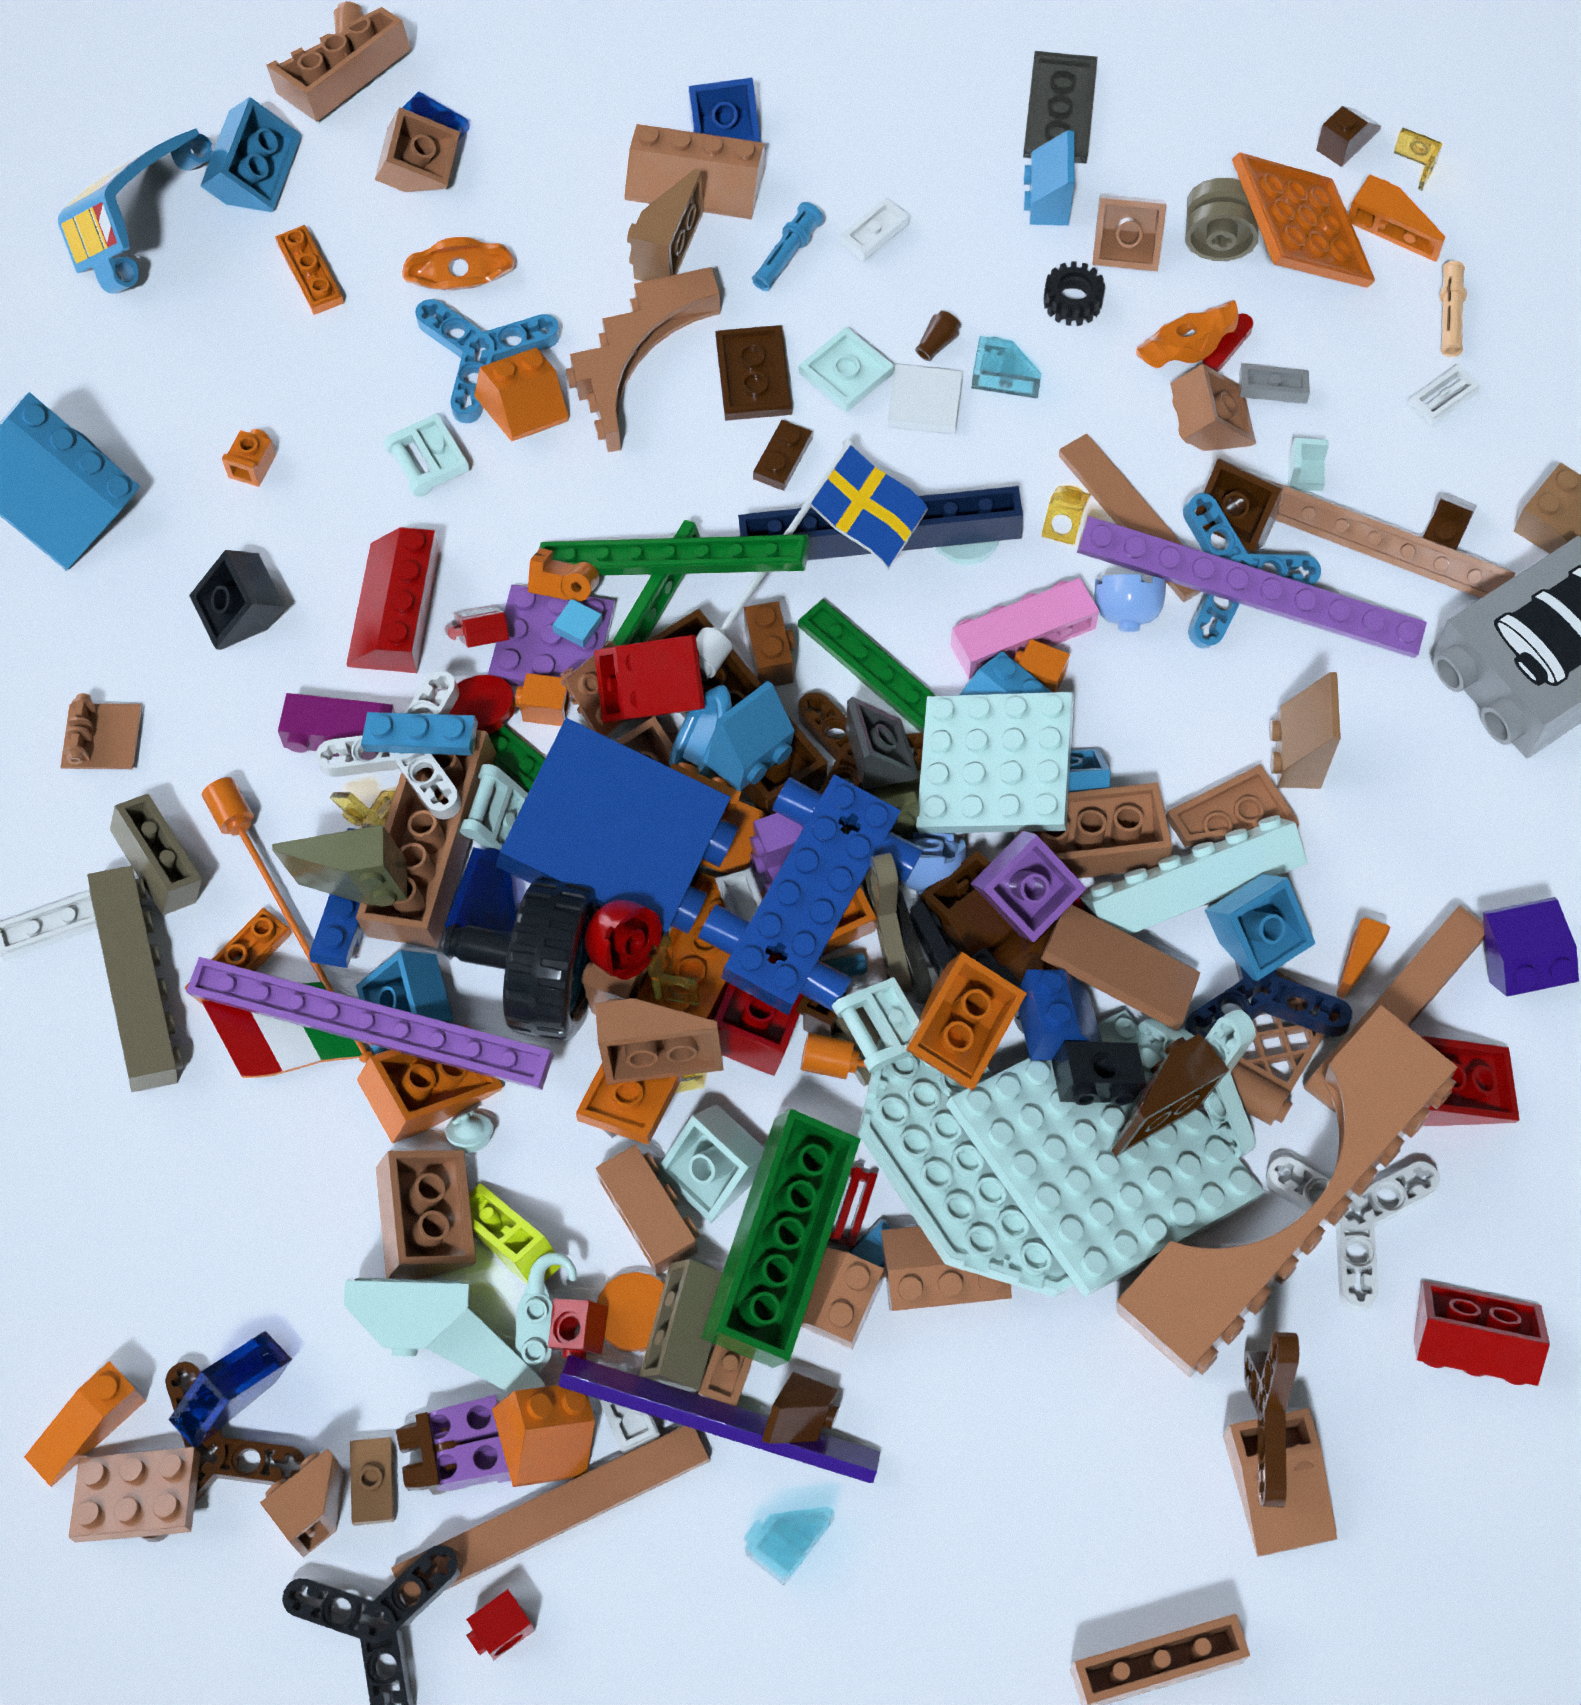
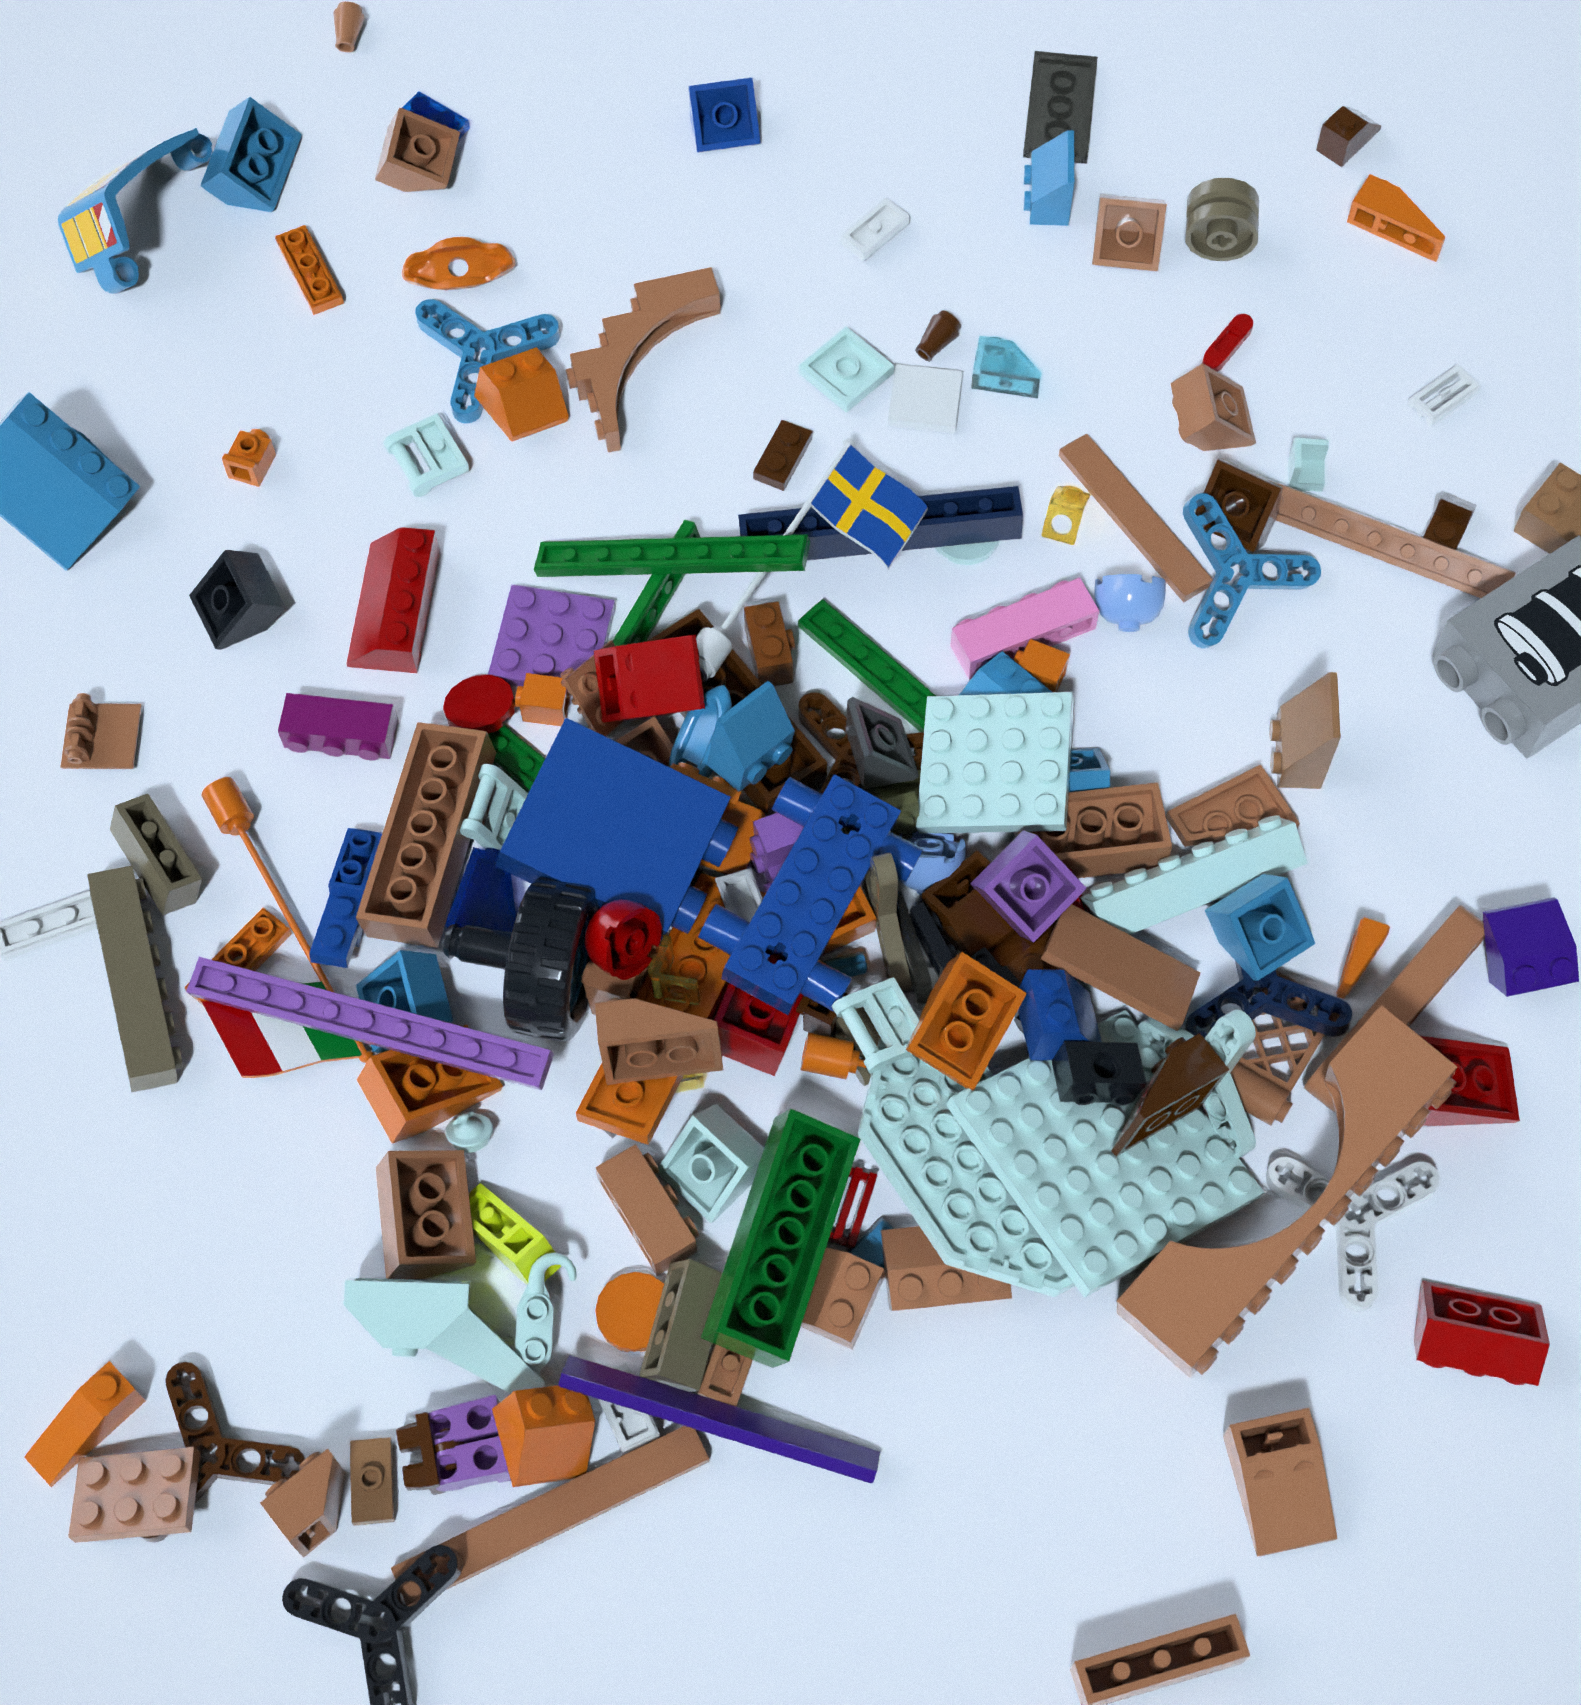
(229, 1388): clear blue slope -> none
(340, 63): nougat wedge -> none
(348, 864): olive slope -> none
(358, 813): clear yellow bracket -> none
(407, 763): white piece -> none
(419, 733): dark azure plate -> none
(479, 626): red piece -> none
(498, 1626): red brick -> none
(560, 578): orange leg -> none
(565, 1319): red brick -> none
(577, 623): medium azure tile -> none
(666, 229): medium nougat slope -> none
(728, 167): nougat slope -> none
(753, 372): reddish brown tile -> none
(786, 1540): clear light blue slope -> none
(794, 236): dark azure pin -> none
(801, 1411): reddish brown slope -> none
(1079, 279): black tyre -> none
(1170, 344): orange piece -> none
(1251, 587): medium lavender plate -> none
(1269, 1383): reddish brown piece -> none
(1274, 383): light grey plate -> none
(1303, 220): orange tile -> none
(1419, 149): clear yellow bracket -> none
(1452, 297): light nougat pin -> none

